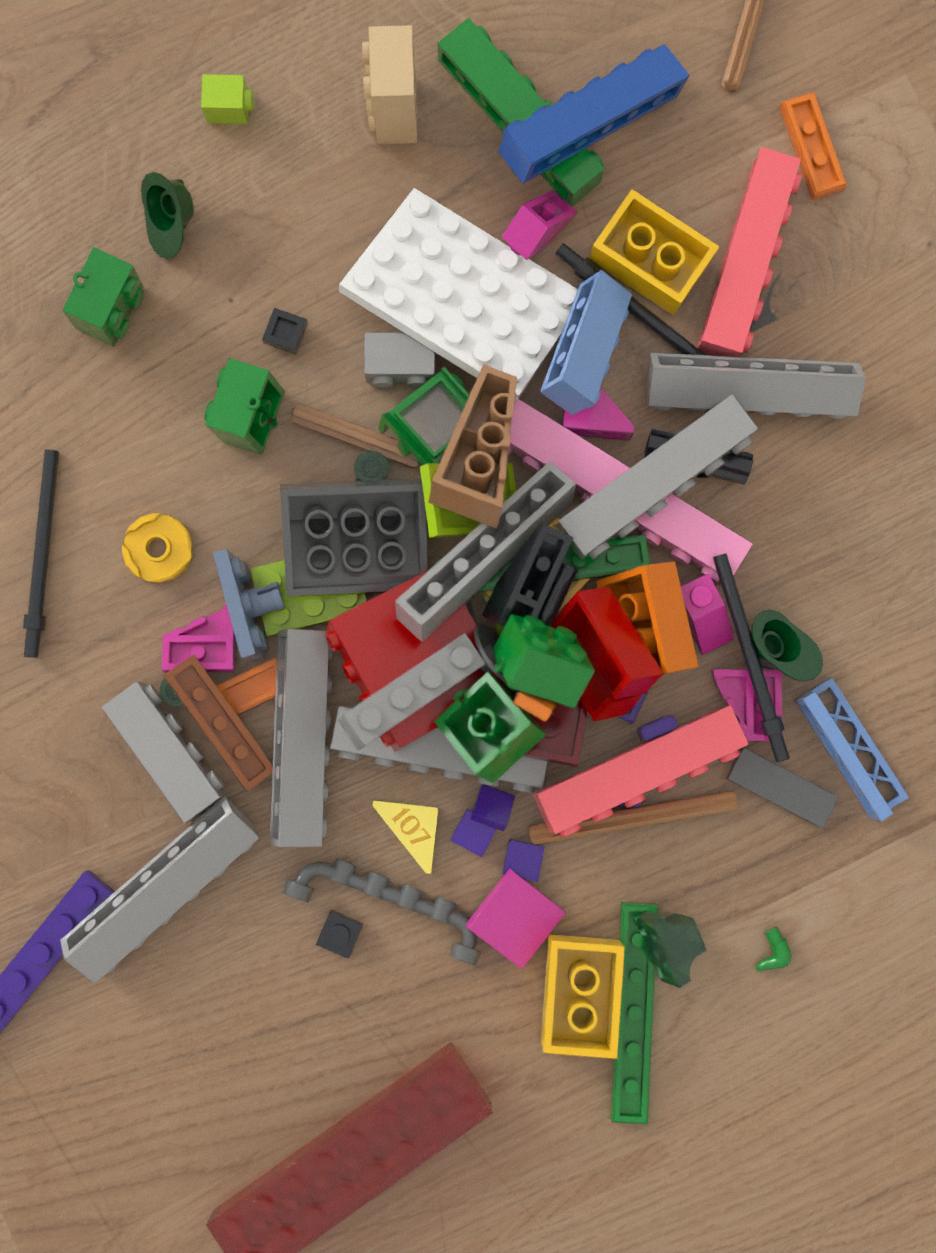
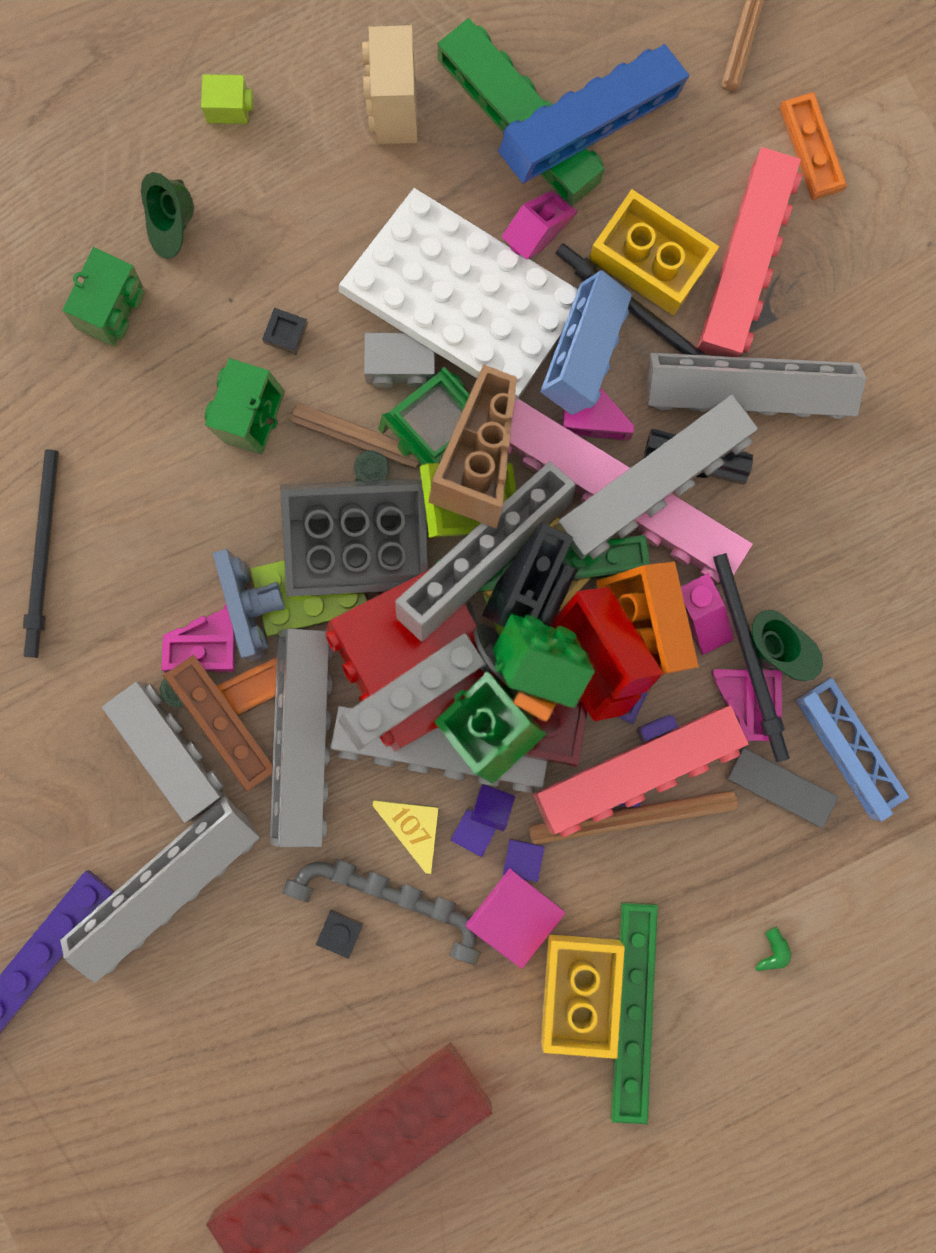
(172, 562): yellow tile -> none
(670, 945): clear green brick -> none

